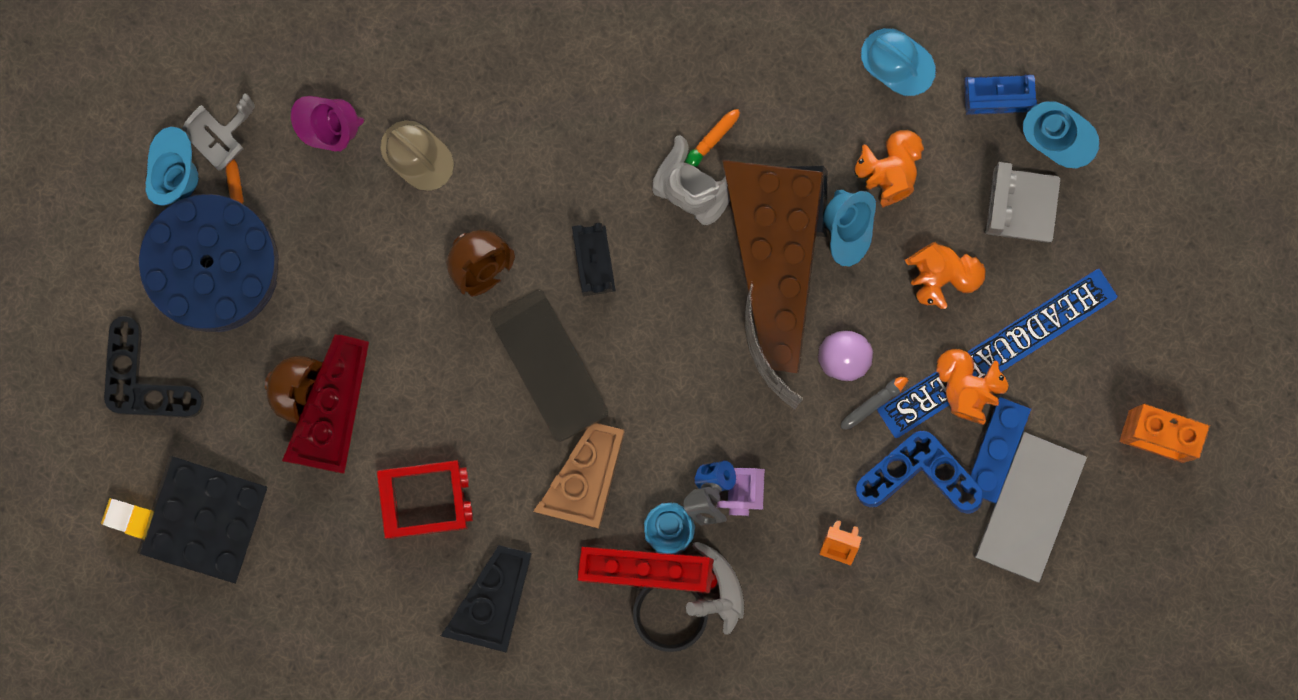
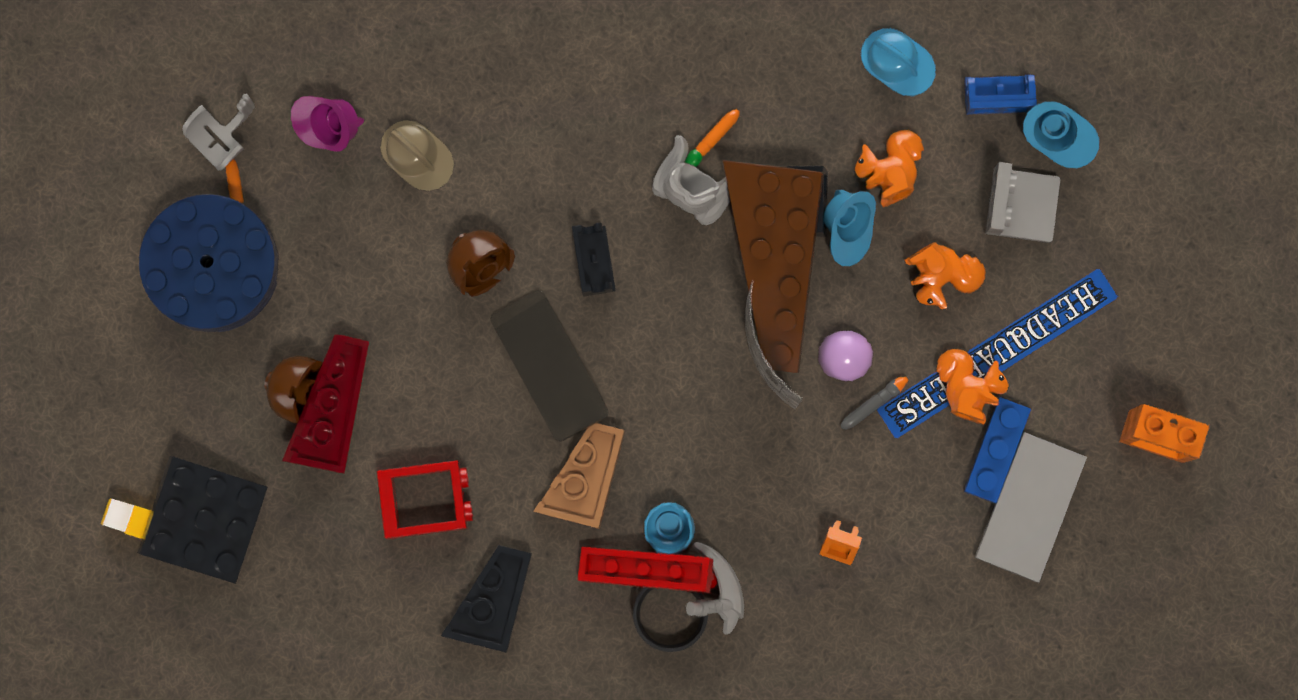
(138, 392): black beam -> none
(170, 169): dark azure piece -> none
(710, 480): leg -> none
(746, 493): lavender bracket -> none
(928, 464): blue beam -> none

